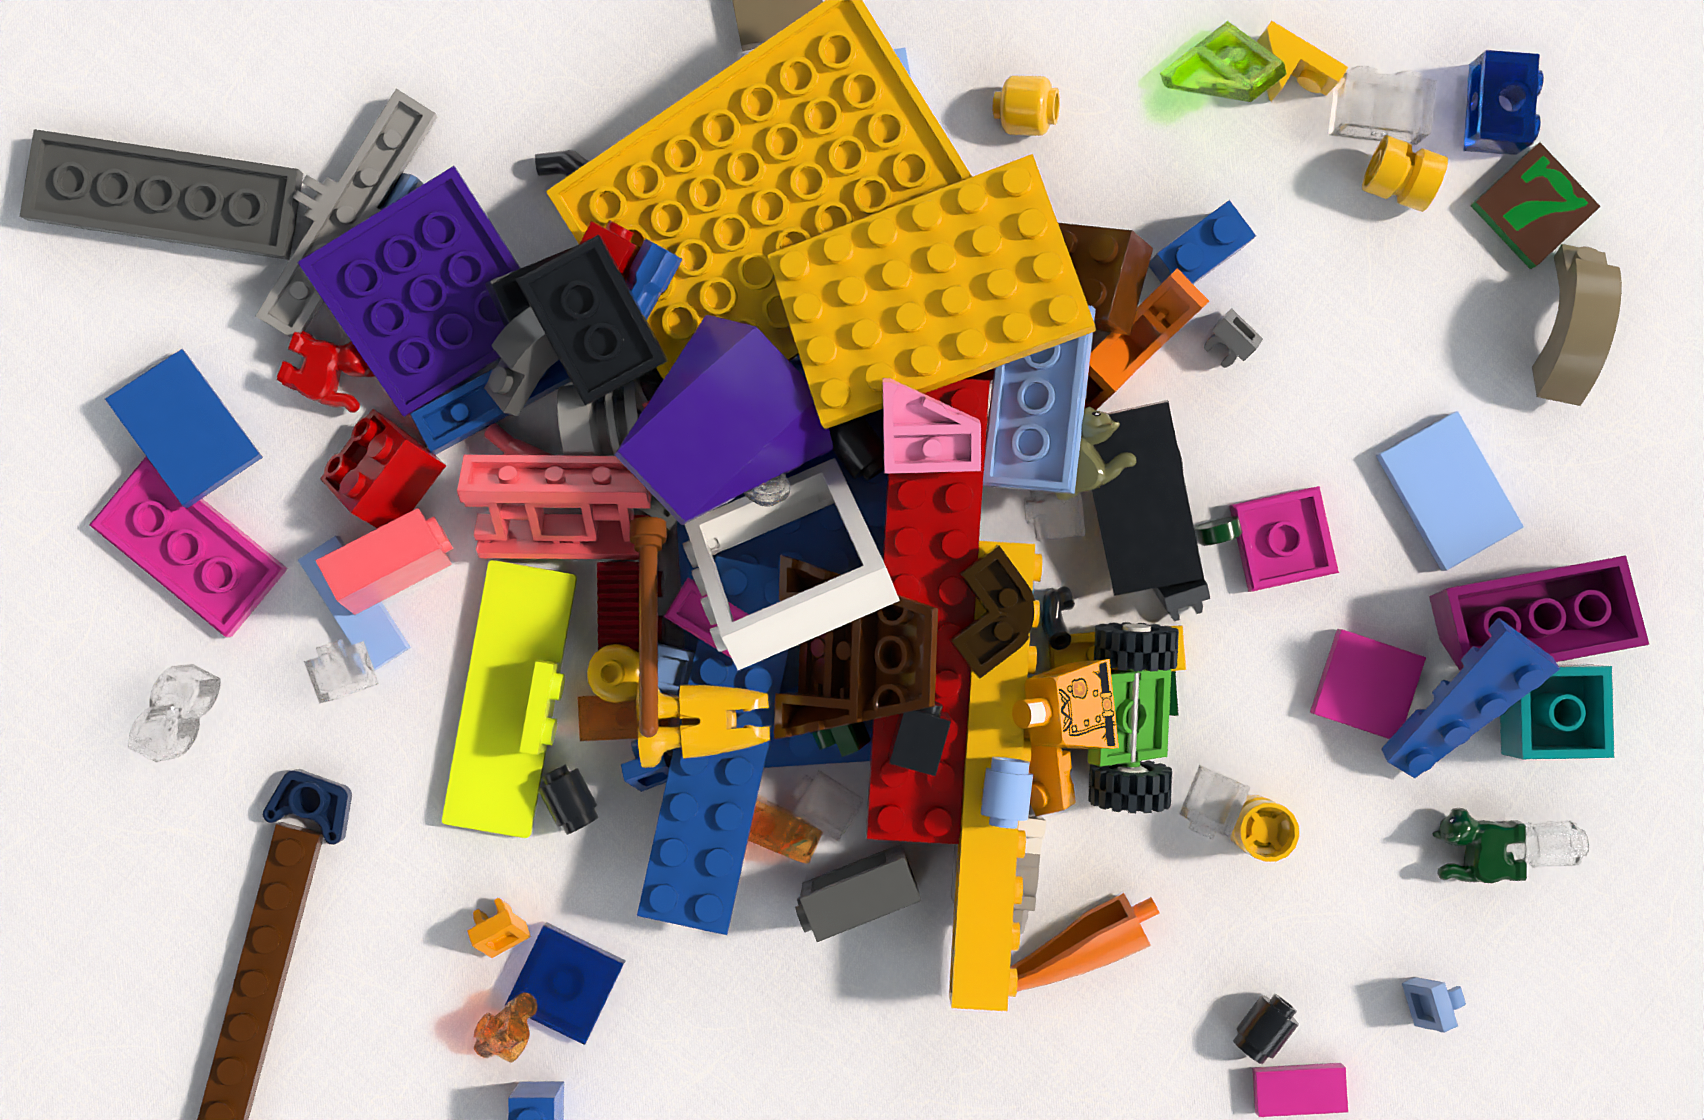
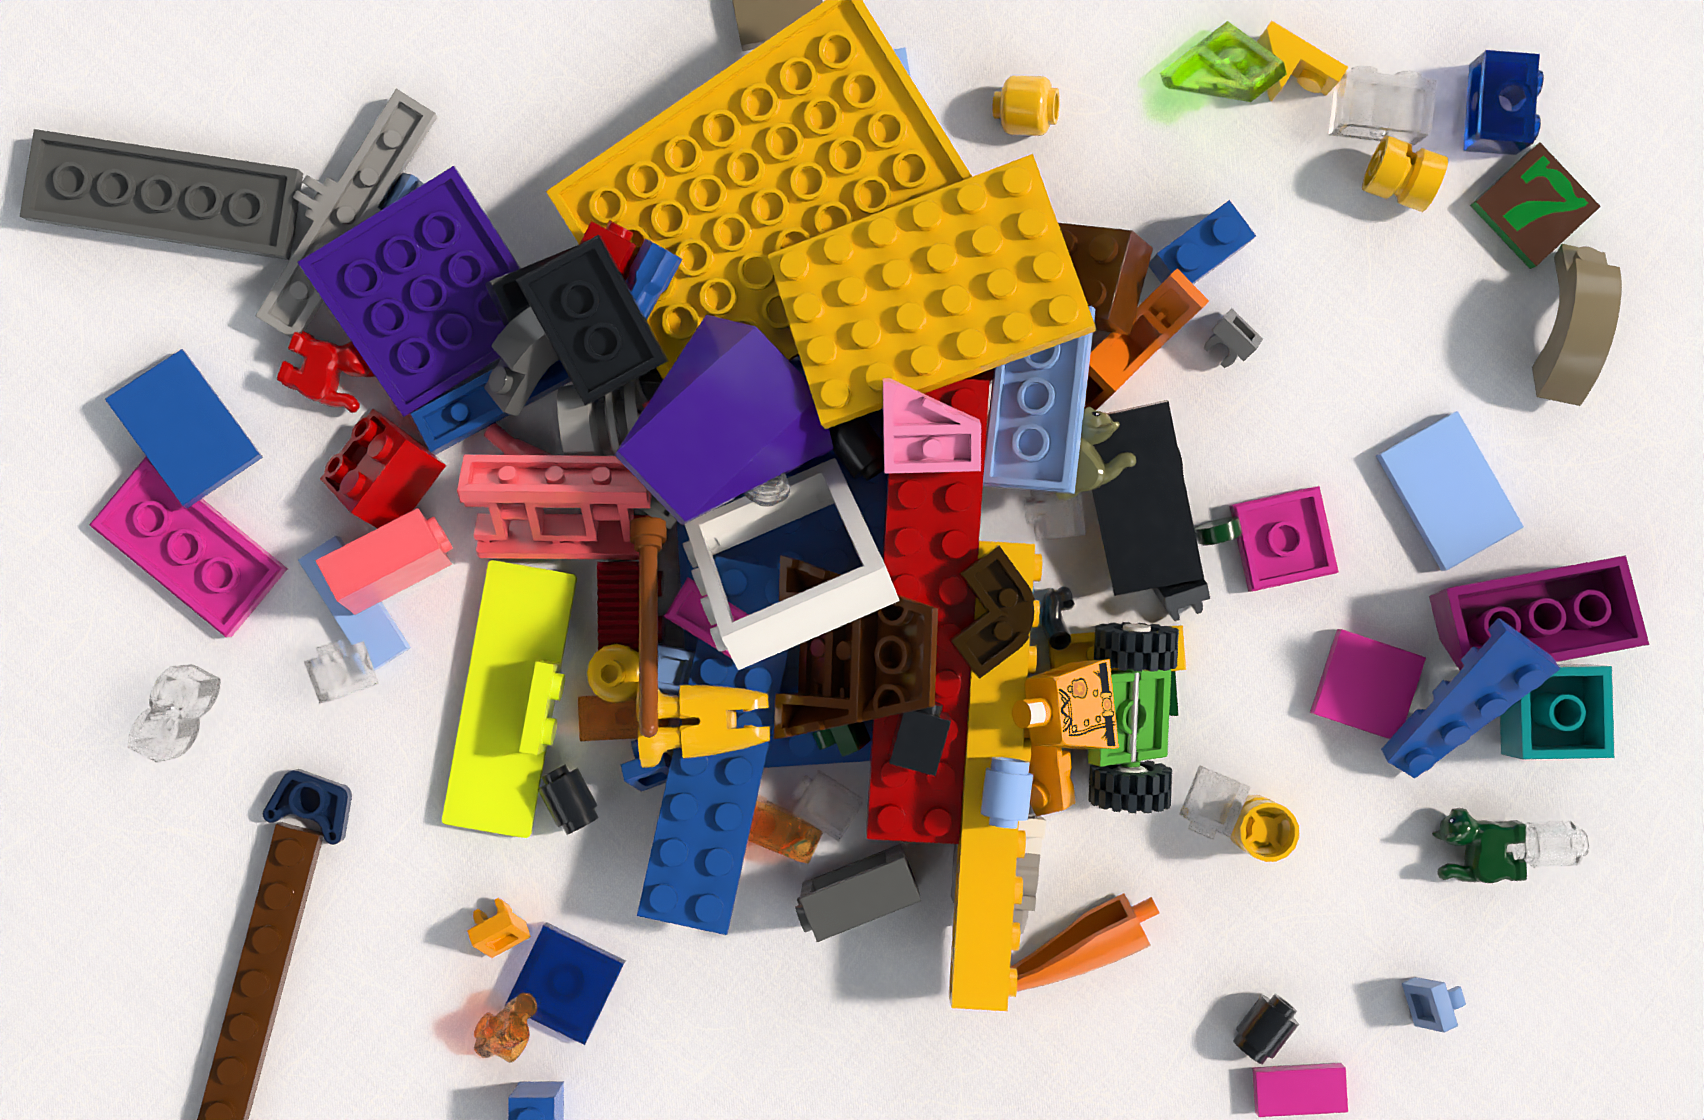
(559, 162): black arm -> none

